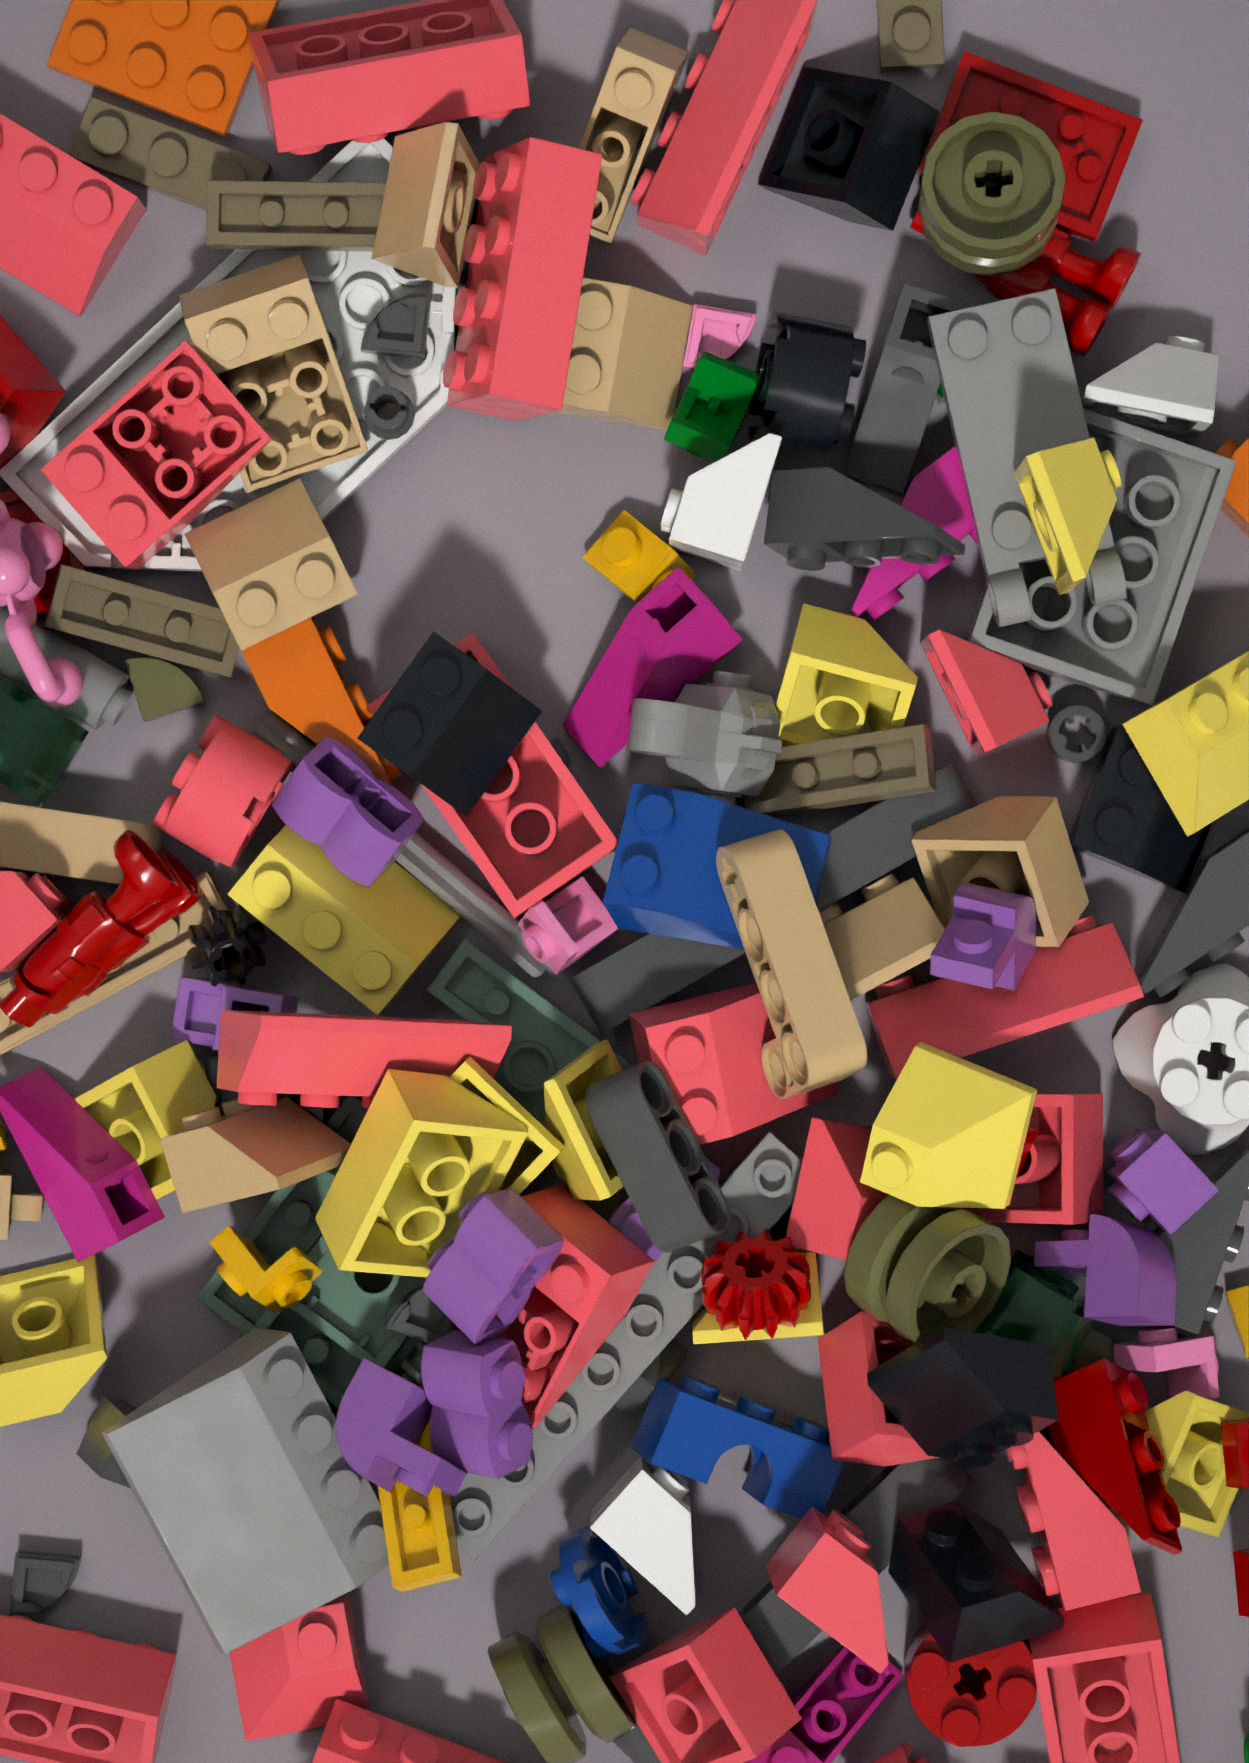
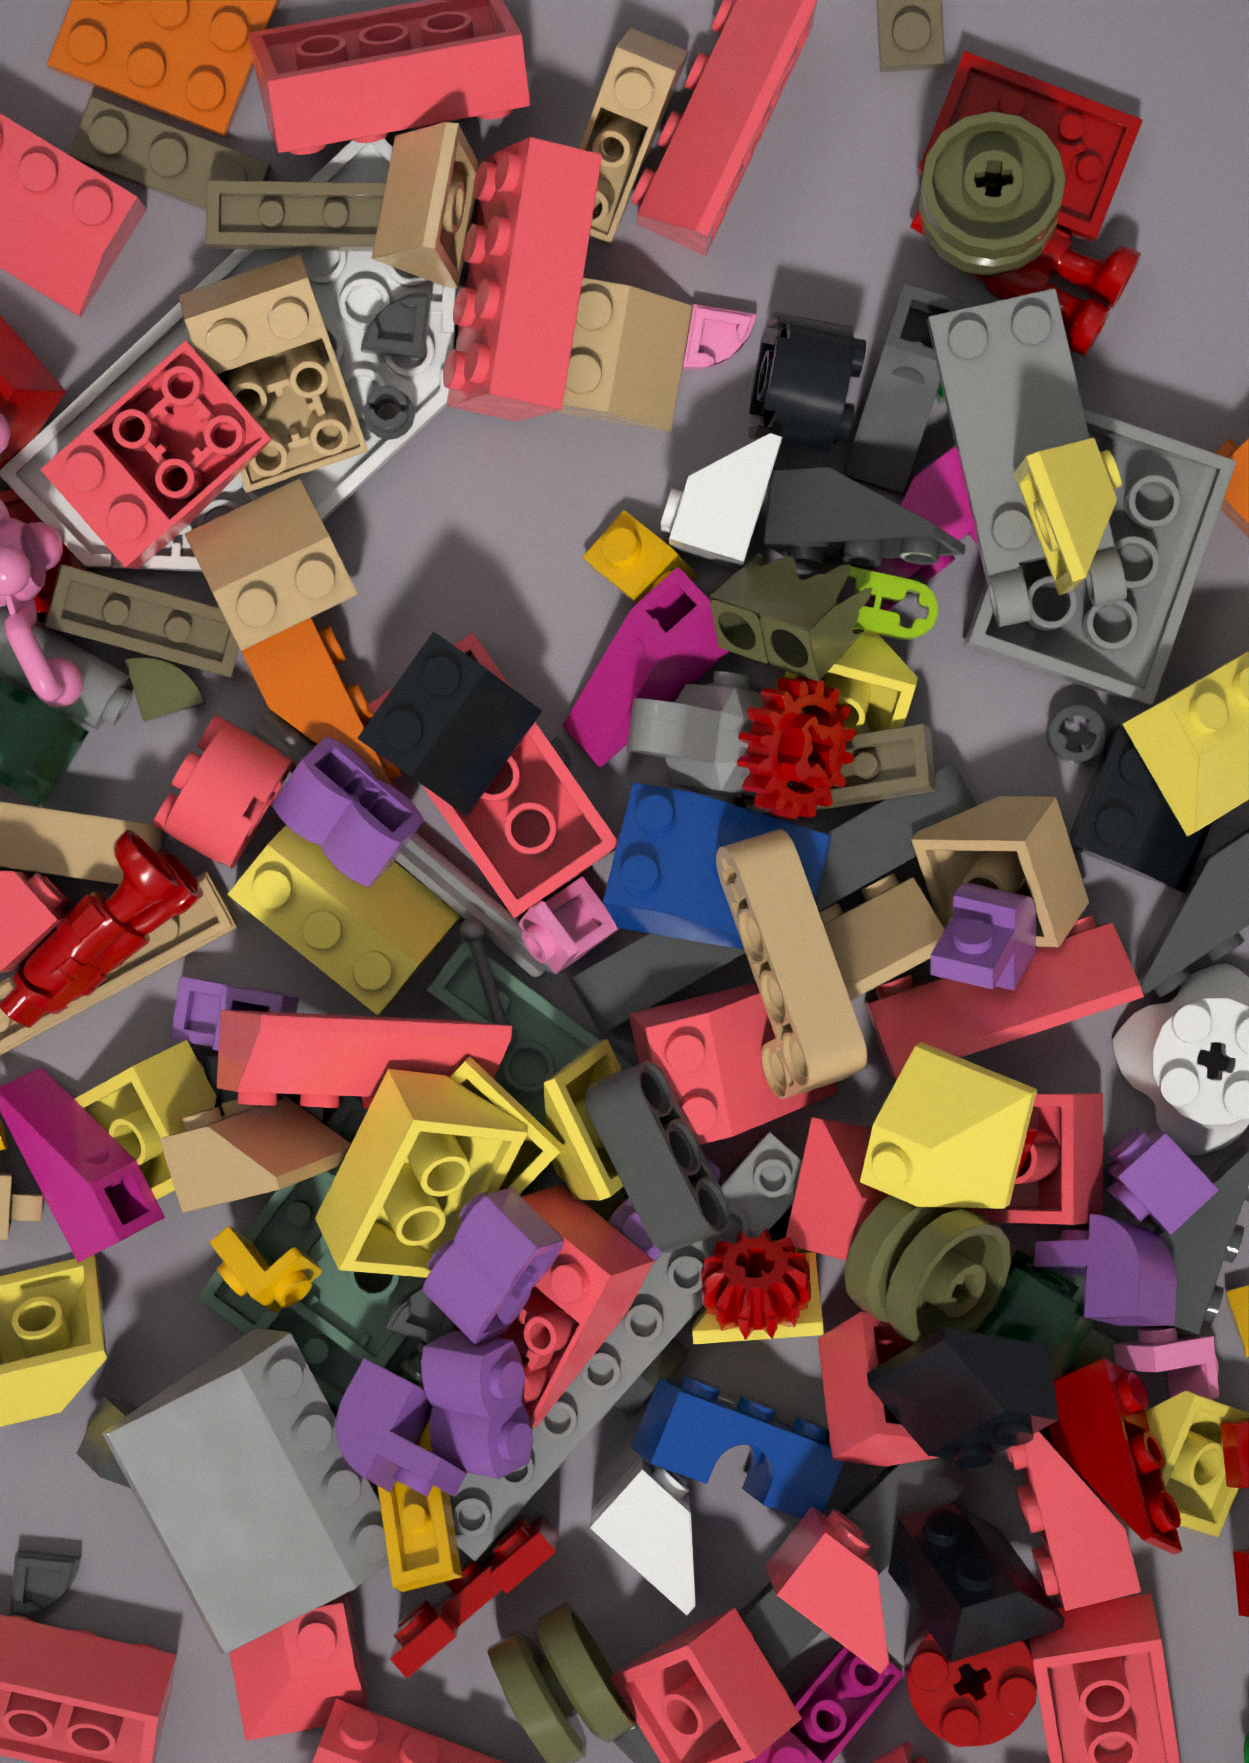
(231, 962): black gear -> none
(431, 1628): none -> red plate
(472, 932): none -> dark grey hinge
(598, 1588): blue plate -> none
(712, 407): green bracket -> none
(796, 747): none -> red gear
(797, 618): none -> olive piece
(849, 147): black slope -> none
(893, 589): none -> lime beam
(986, 691): coral slope -> none
(1160, 388): white slope -> none

